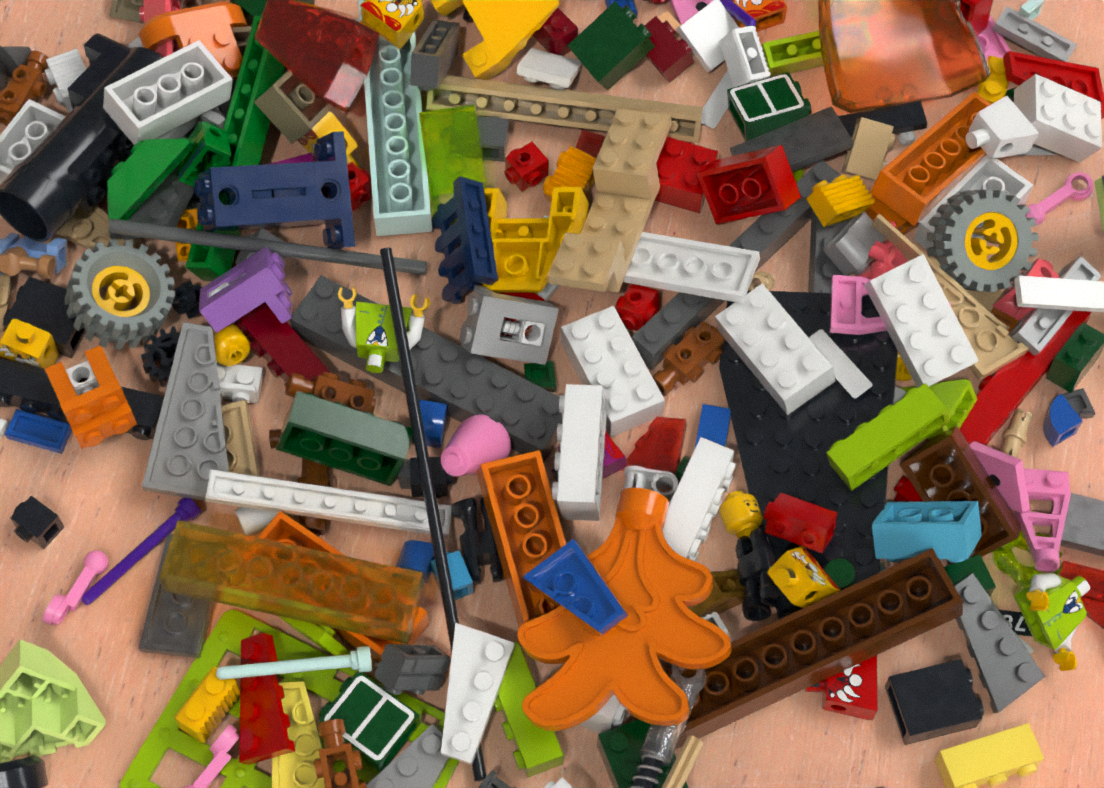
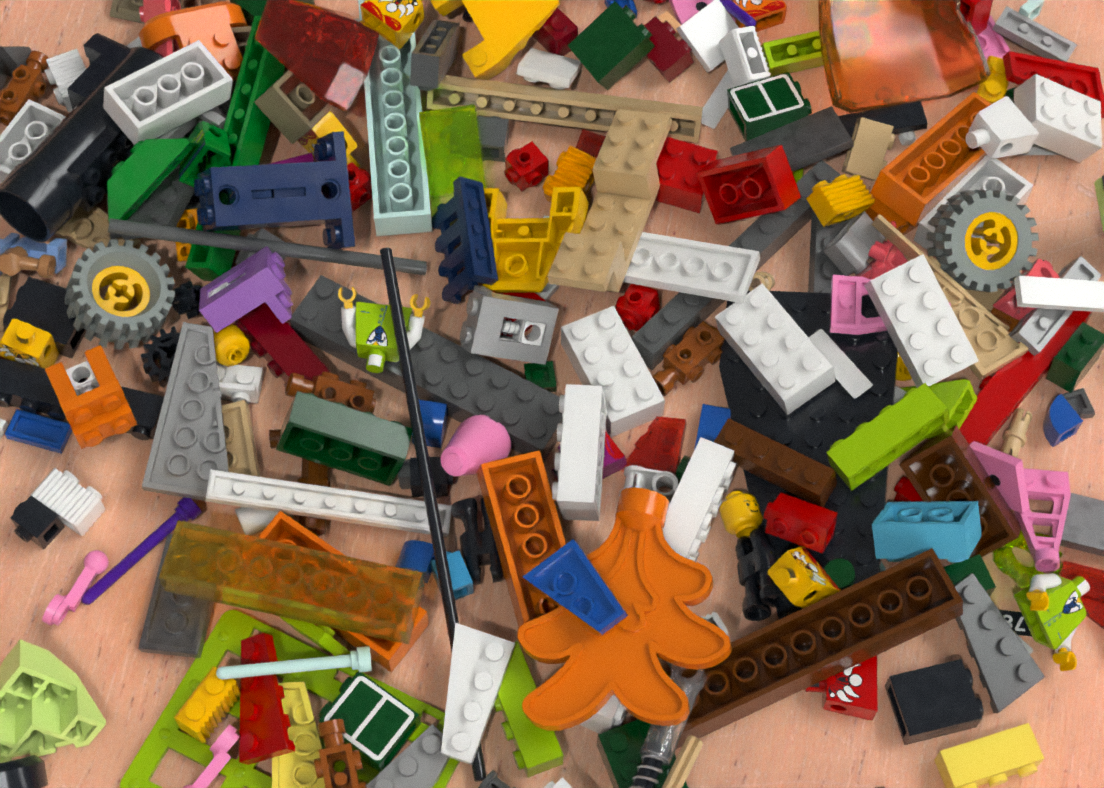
(70, 501): none -> white brick
(412, 668): dark grey brick -> none
(725, 594): pearl gold slope -> none
(778, 463): none -> reddish brown brick
(1066, 192): bright pink piece -> none

